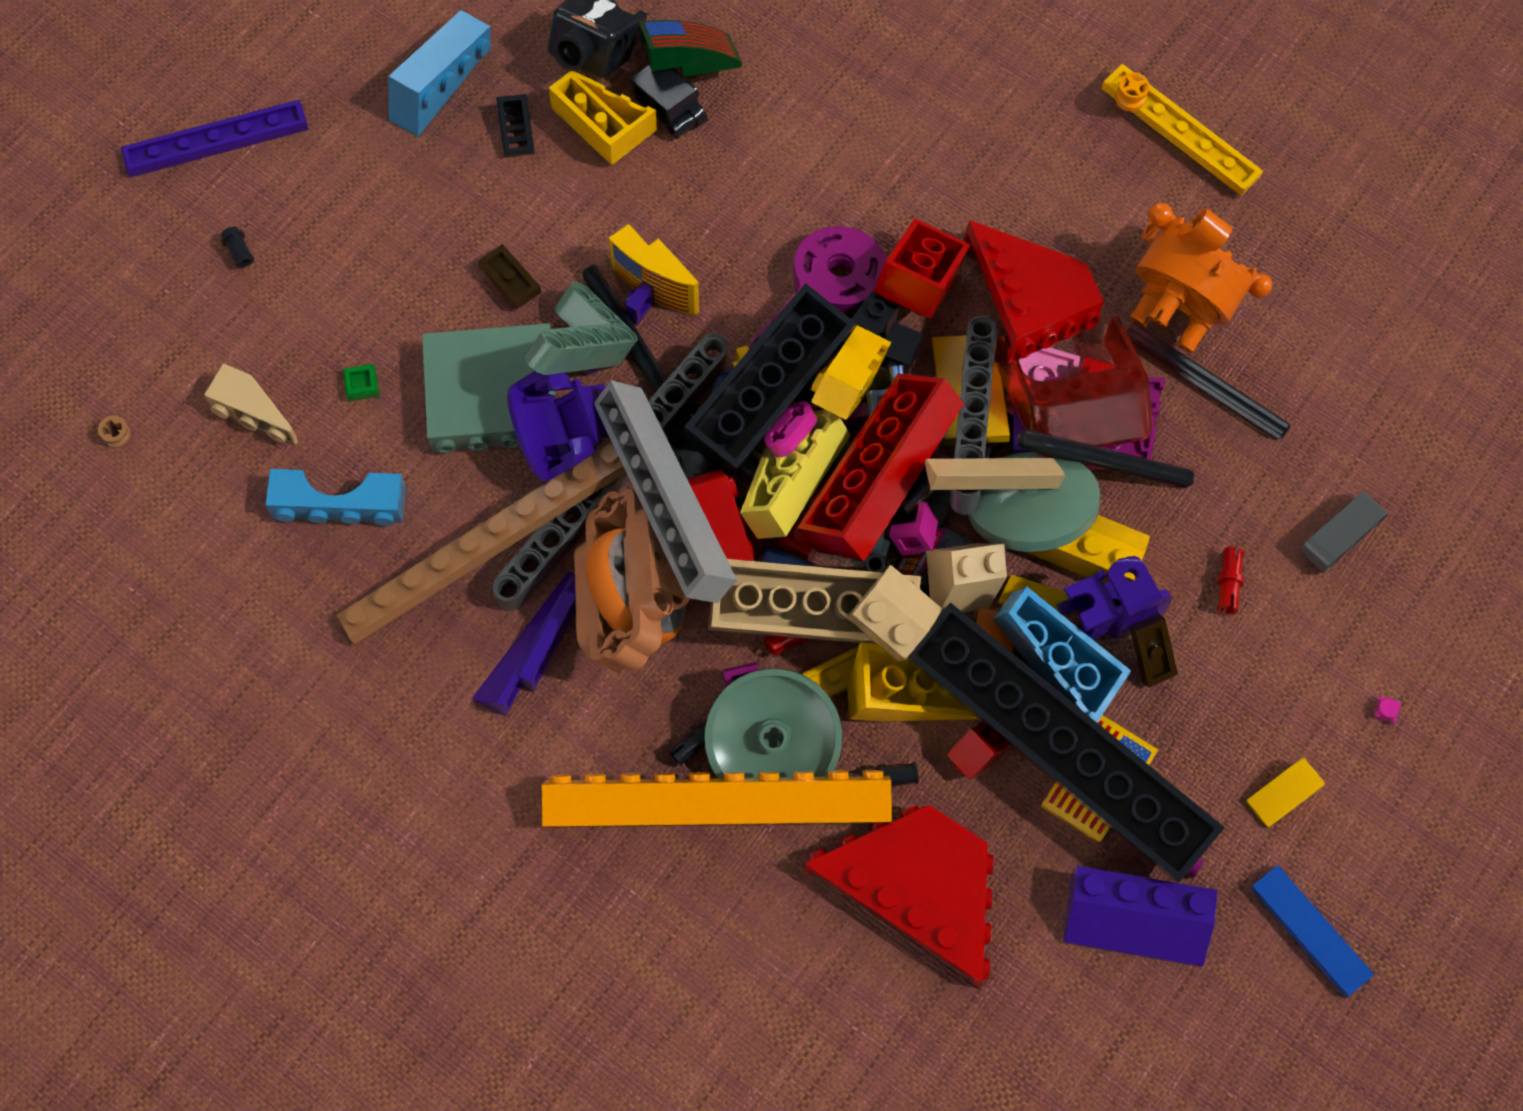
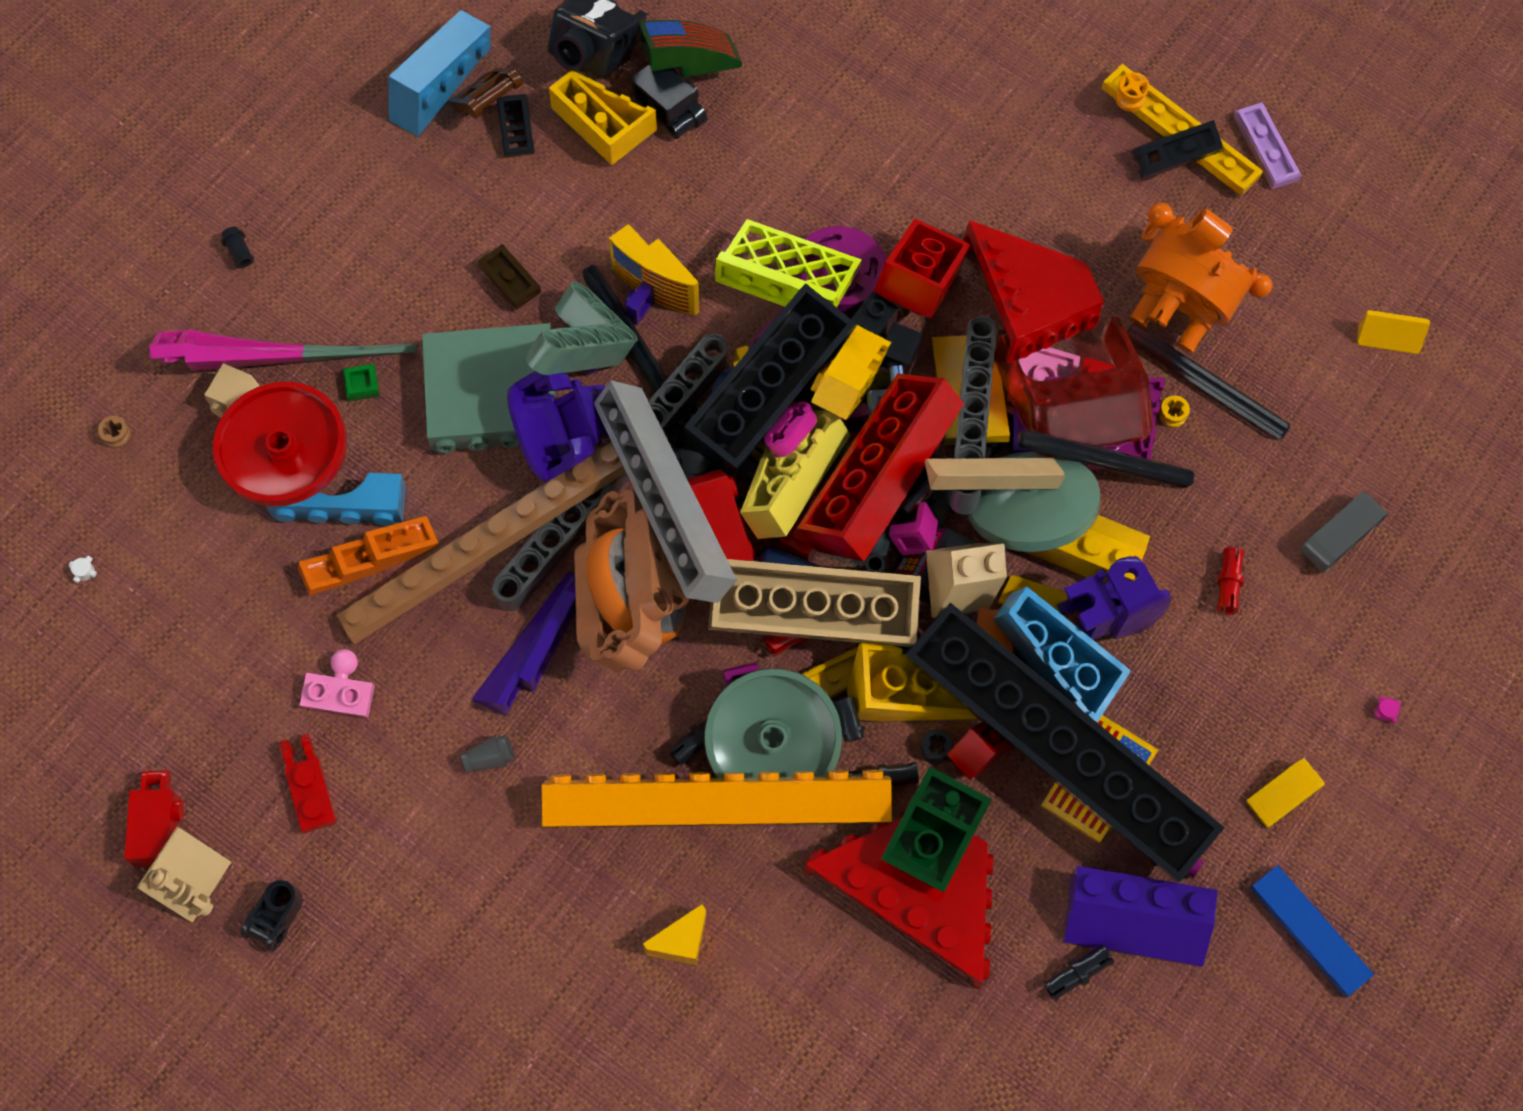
(82, 569): none -> white piece
(151, 818): none -> red brick
(184, 875): none -> tan hinge
(211, 350): none -> dark pink plate
(214, 138): dark purple tile -> none
(272, 917): none -> black piece
(280, 443): none -> red dish
(308, 787): none -> red hinge
(338, 692): none -> bright pink plate
(367, 556): none -> orange slope
(486, 91): none -> reddish brown plate
(490, 754): none -> dark grey cone
(680, 940): none -> yellow slope
(780, 285): none -> neon yellow fence
(849, 720): none -> black pin
(895, 614): tan slope -> none
(925, 745): none -> black bush
(936, 829): none -> dark green slope
(1078, 972): none -> black pin
(1153, 650): dark brown plate -> none
(1174, 421): none -> yellow bush
(1178, 150): none -> black plate
(1267, 145): none -> lavender tile
(1392, 331): none -> yellow slope

